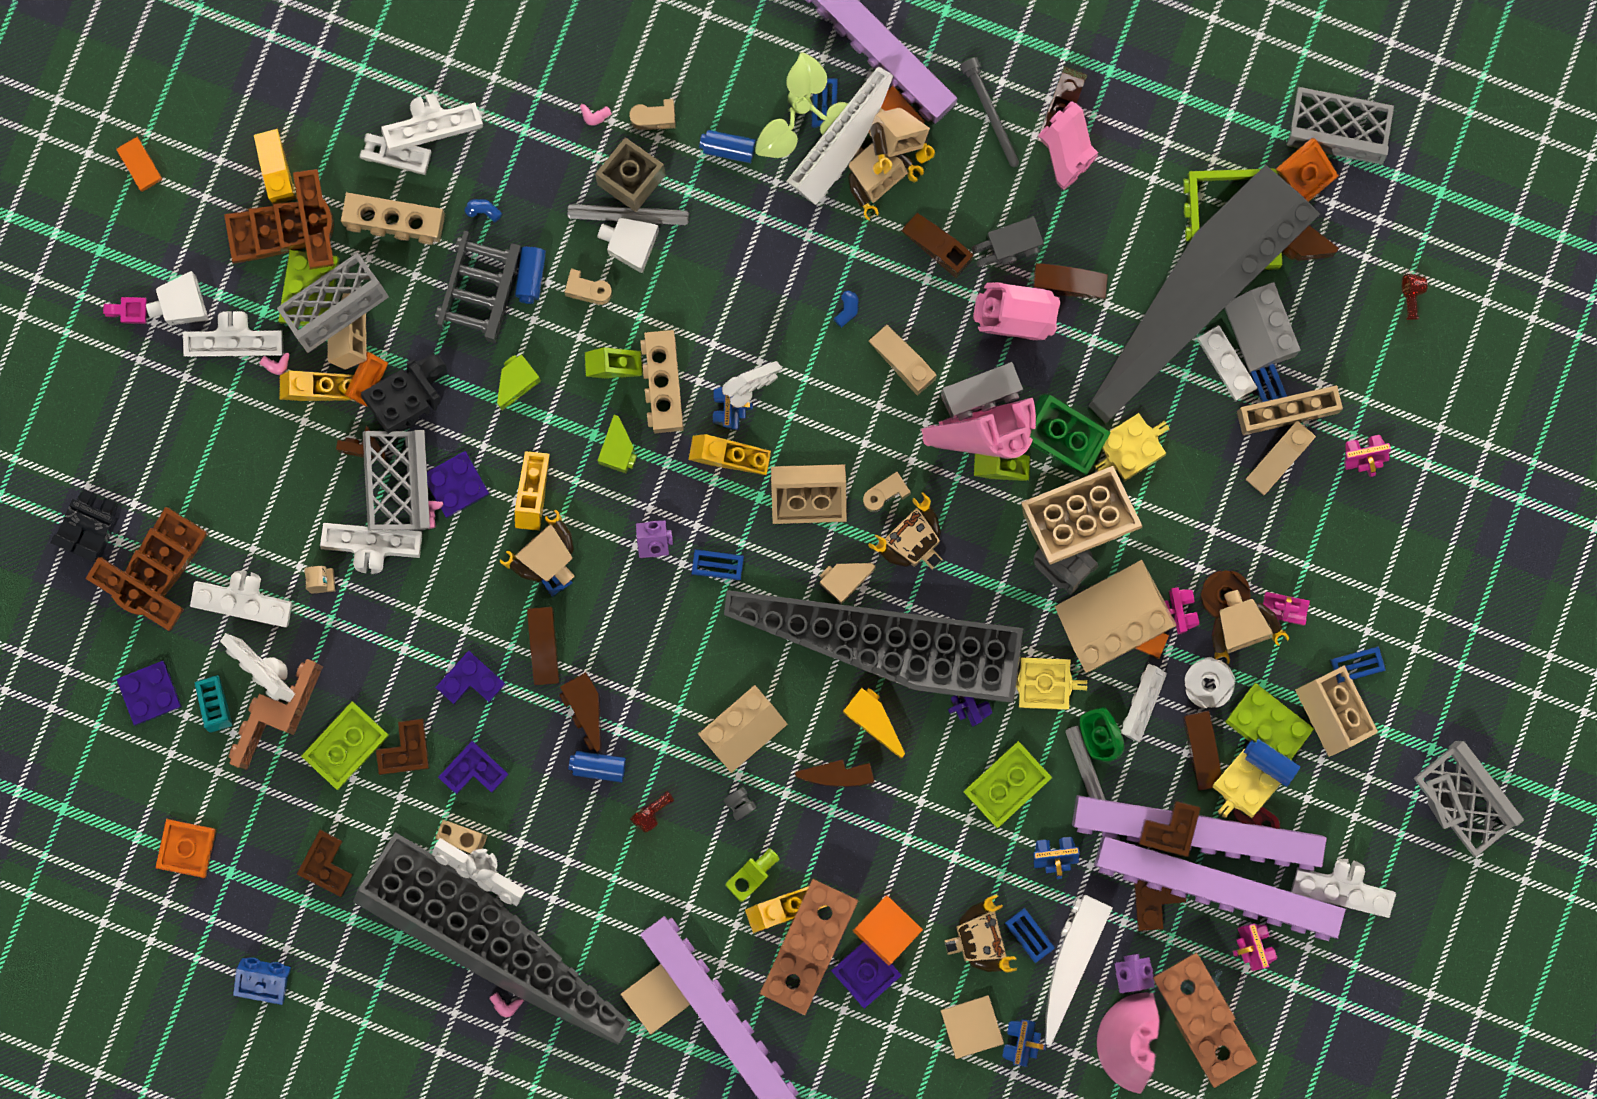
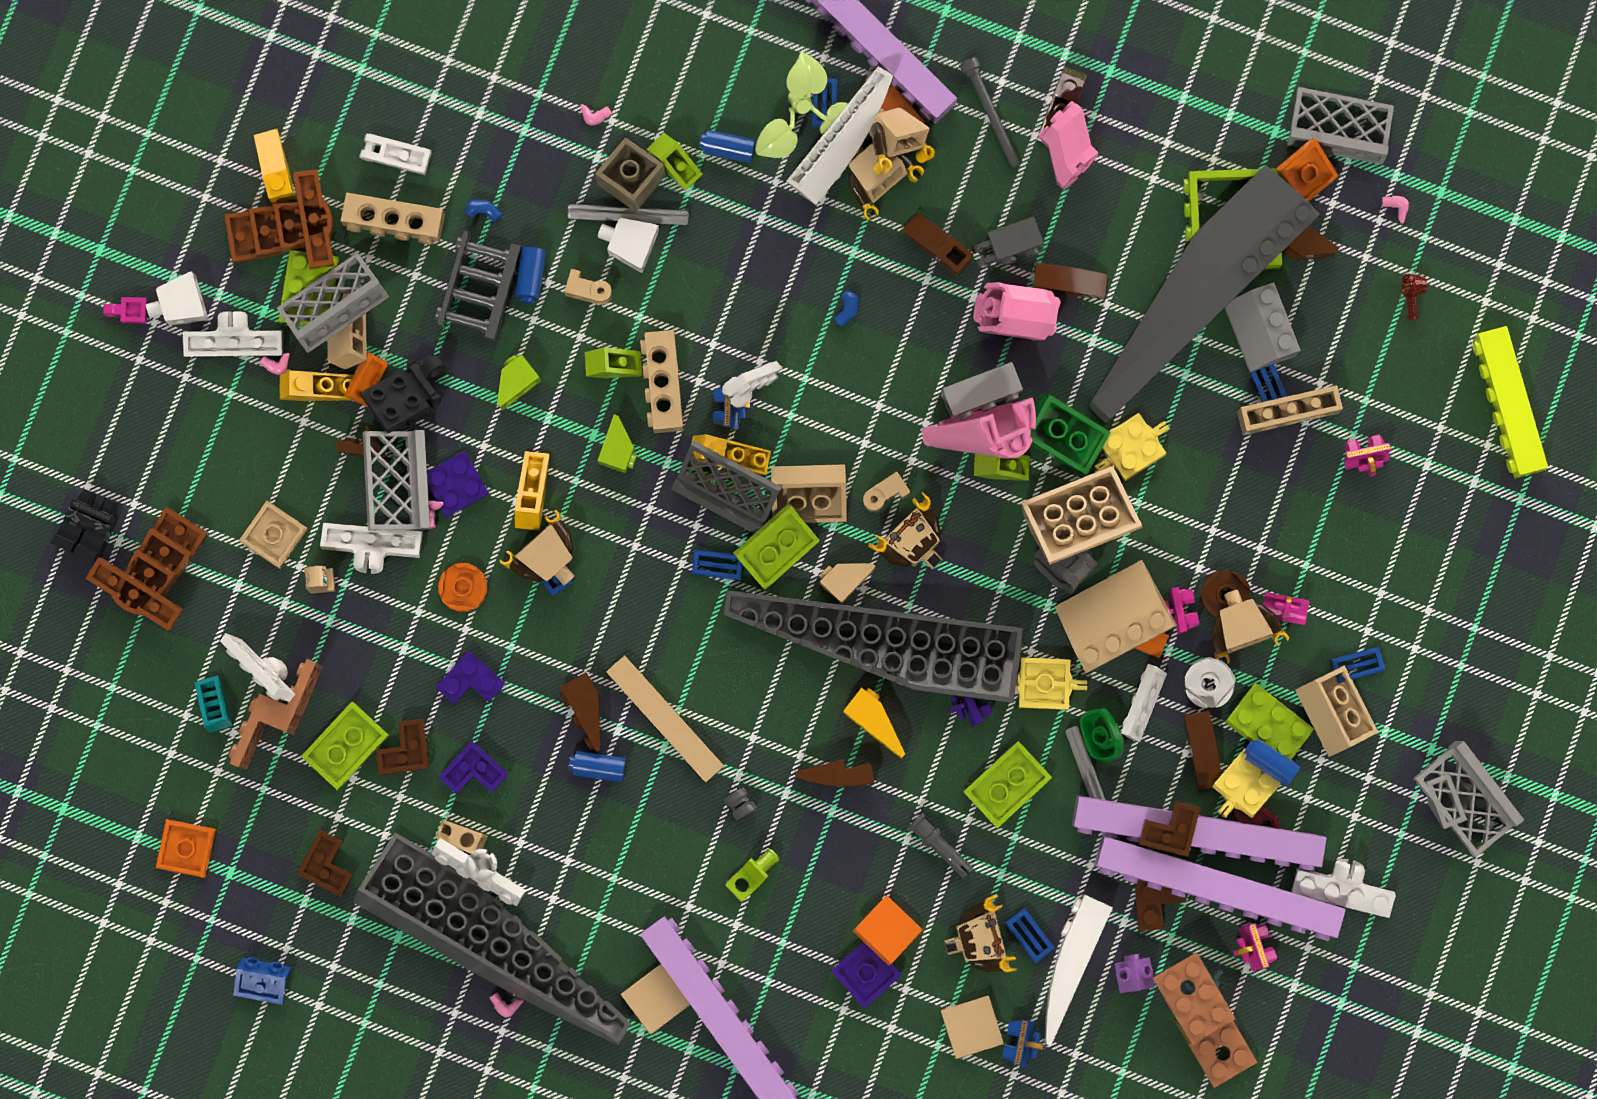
(139, 164): orange tile -> none
(149, 693): dark purple plate -> none
(242, 600): white plate -> none
(273, 534): none -> tan tile
(430, 123): white plate -> none
(462, 587): none -> orange tile
(543, 645): reddish brown slope -> none
(645, 818): clear red bar -> none
(653, 117): tan leg -> none
(653, 539): medium lavender brick -> none
(665, 719): none -> tan tile
(675, 160): none -> lime slope
(720, 499): none -> dark grey fence
(743, 729): tan slope -> none
(776, 546): none -> lime plate
(776, 910): yellow slope -> none
(808, 947): nougat bracket -> none
(903, 360): tan slope -> none
(932, 837): none -> dark grey pin
(1056, 860): blue hips -> none
(1125, 1041): bright pink cone -> none
(1227, 363): white plate -> none
(1280, 457): tan slope -> none
(1399, 202): none -> bright pink animal
(1509, 402): none -> neon yellow brick

